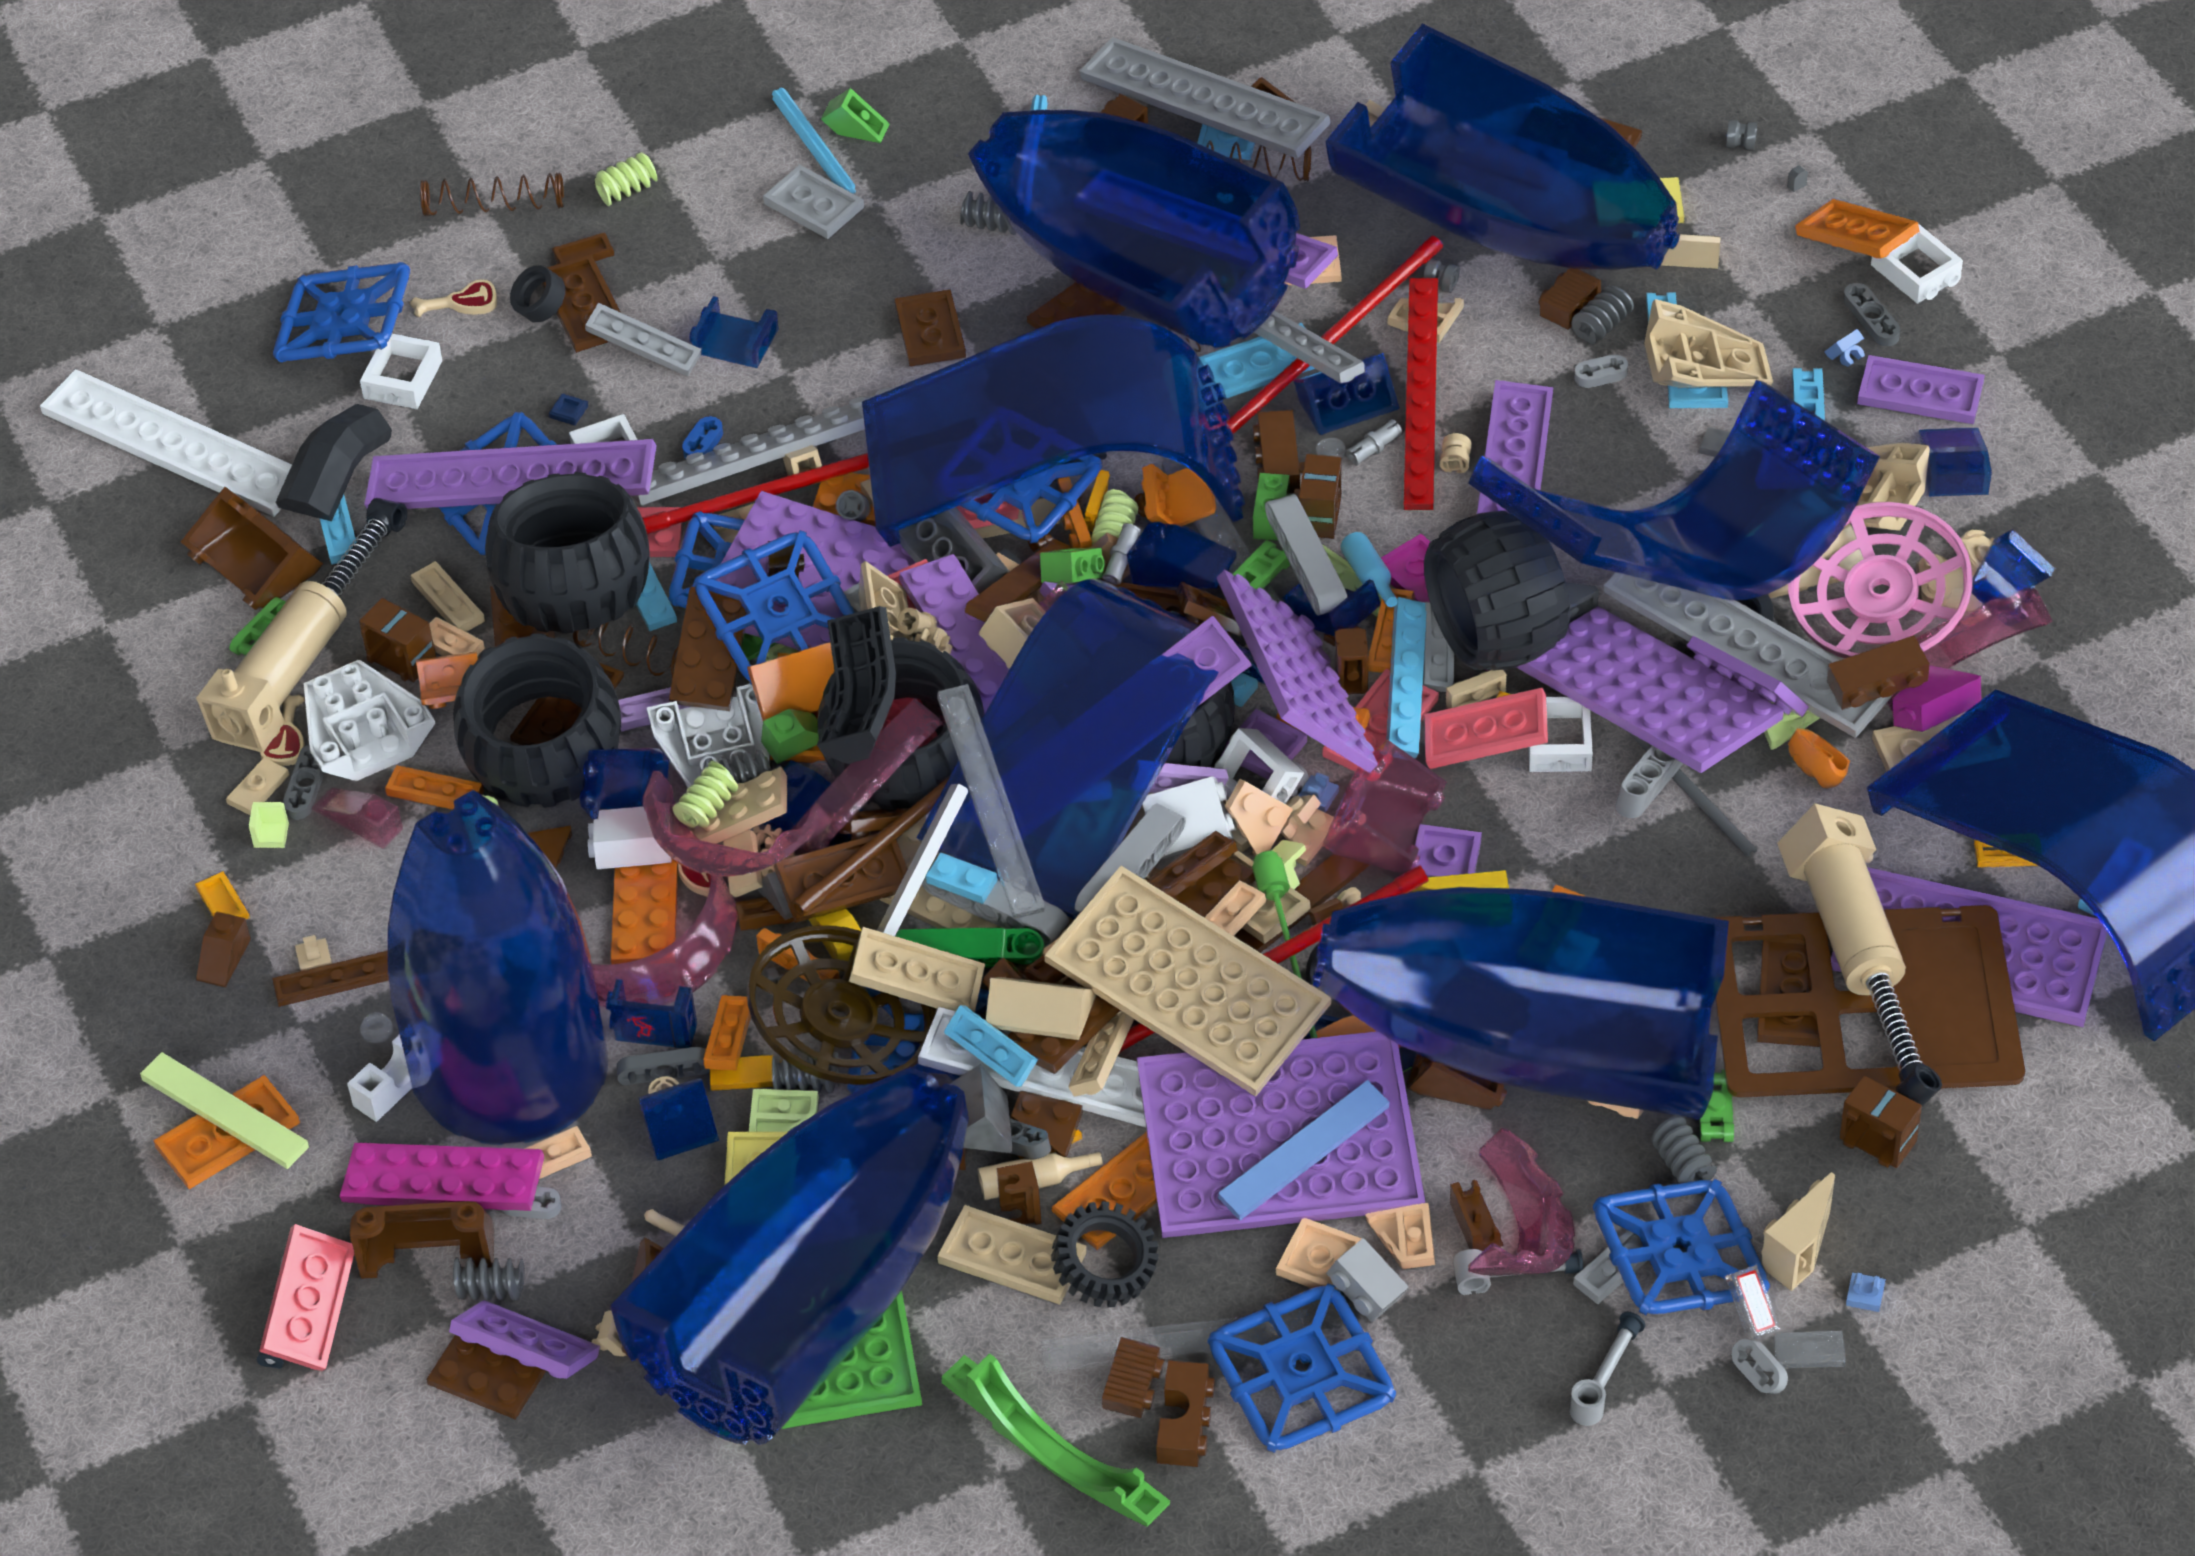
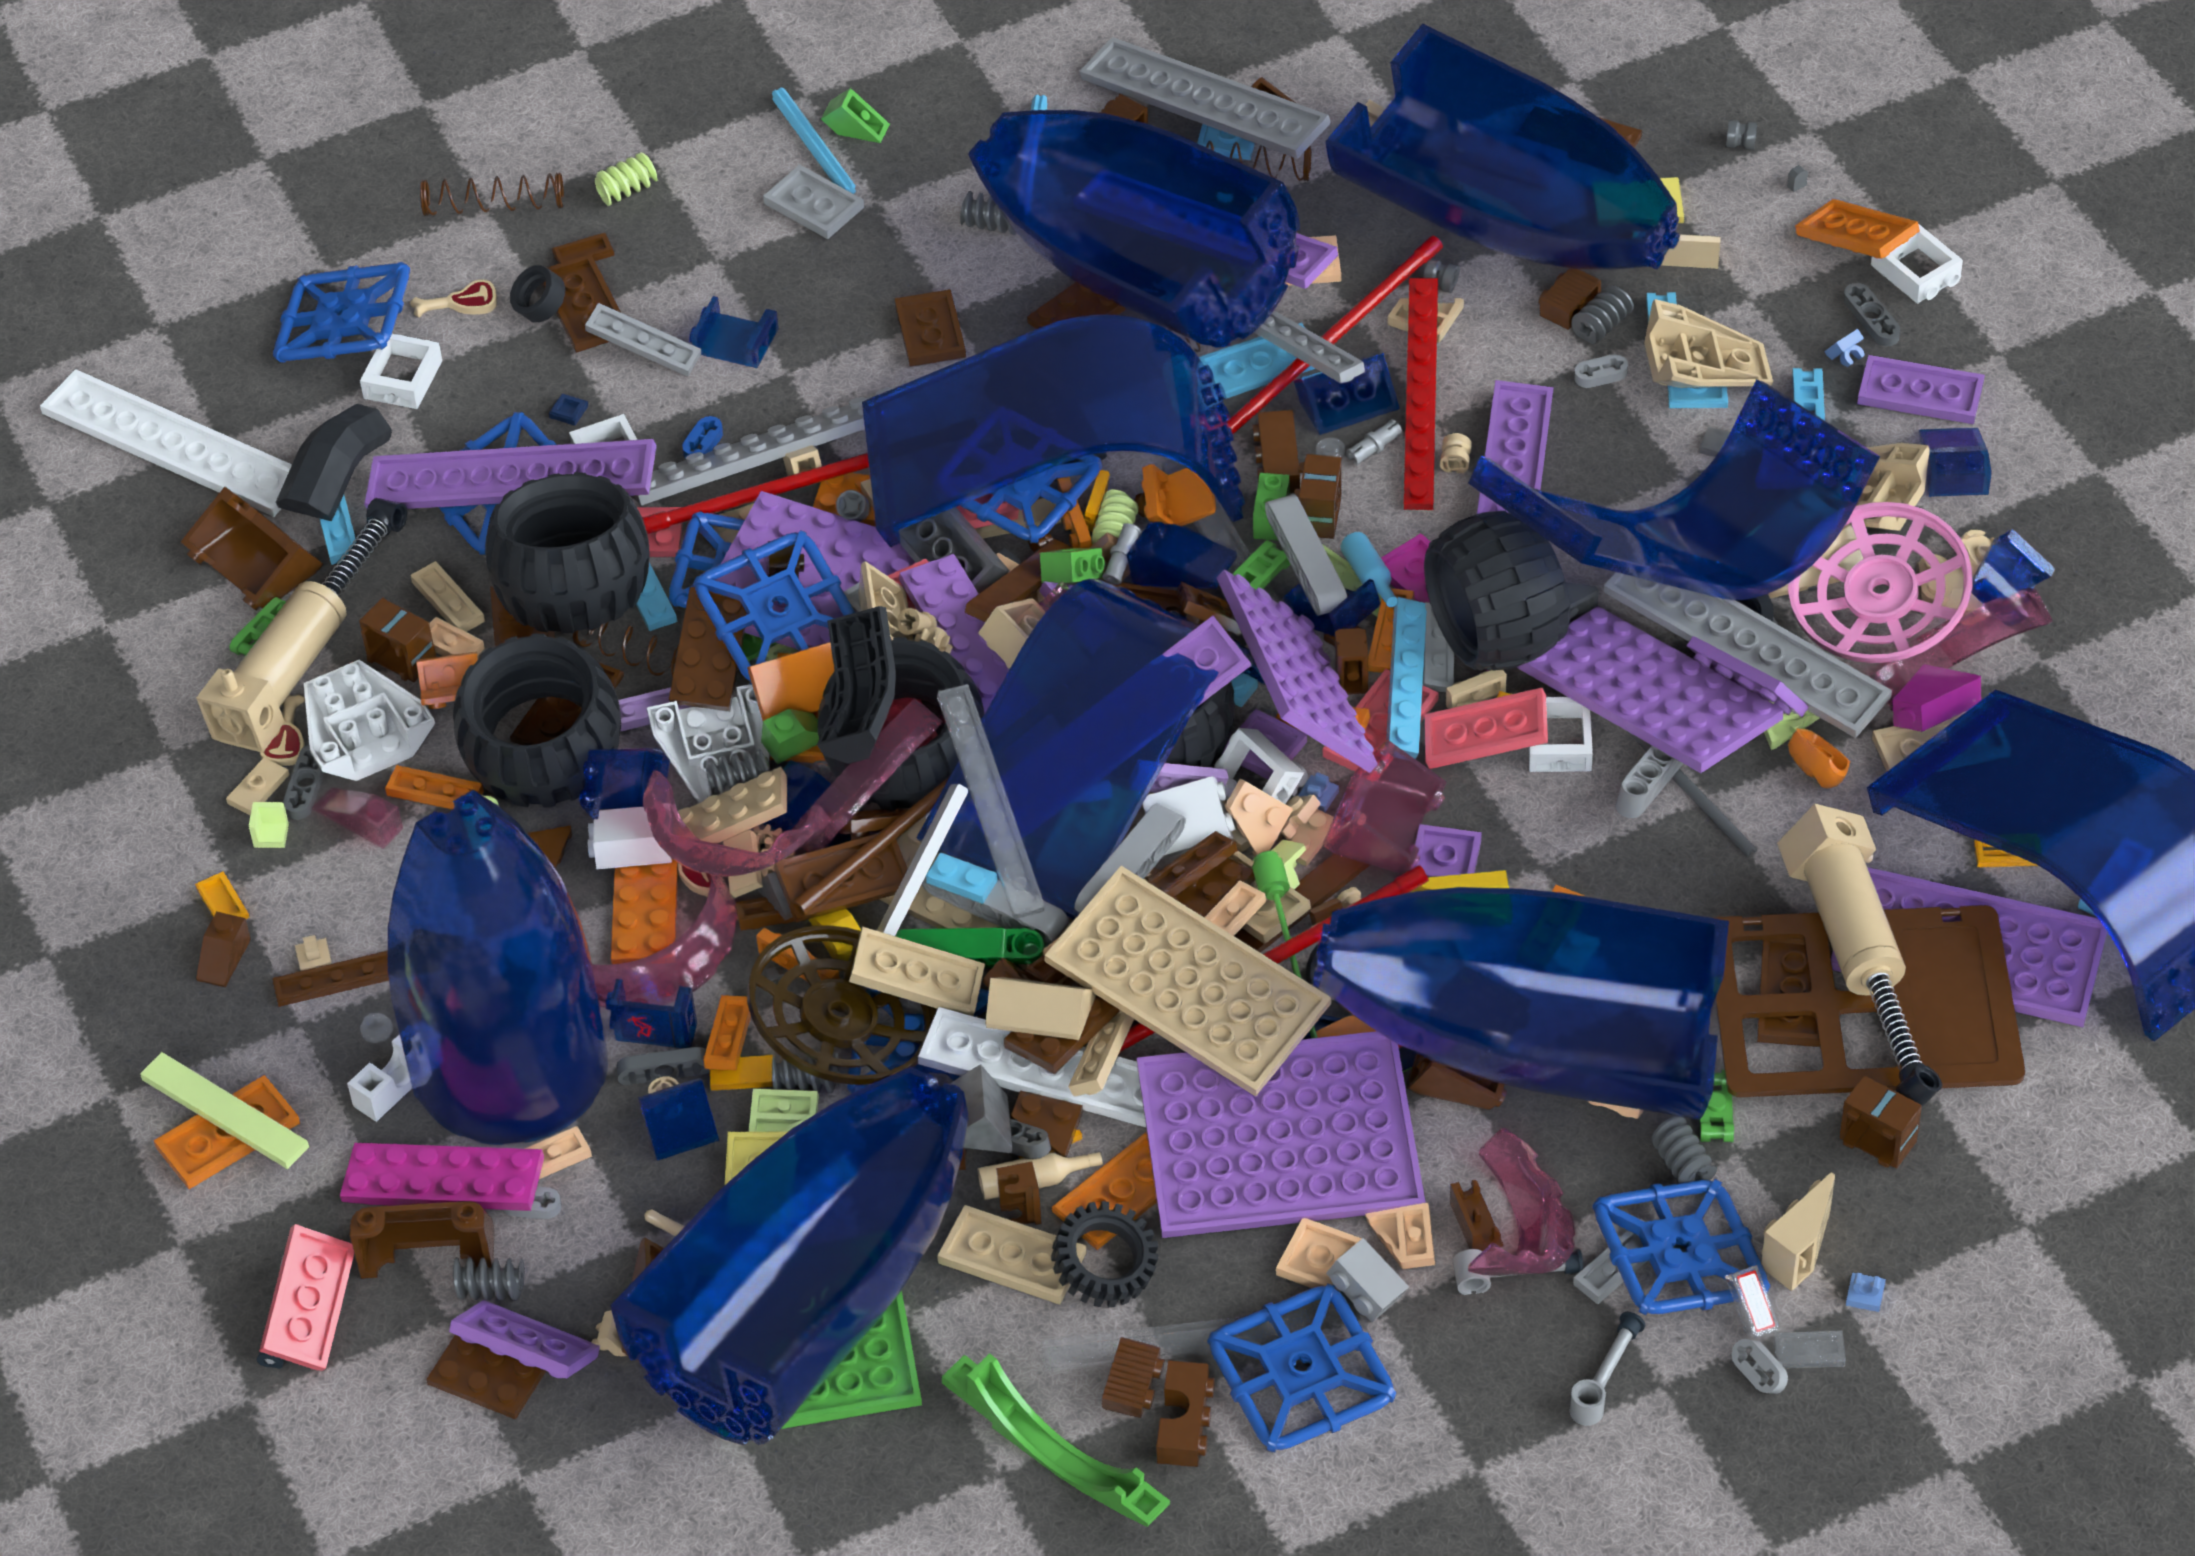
(705, 796): yellowish green piece -> none
(990, 1046): medium azure plate -> none
(1303, 1150): medium blue tile -> none
(1878, 672): reddish brown brick -> none

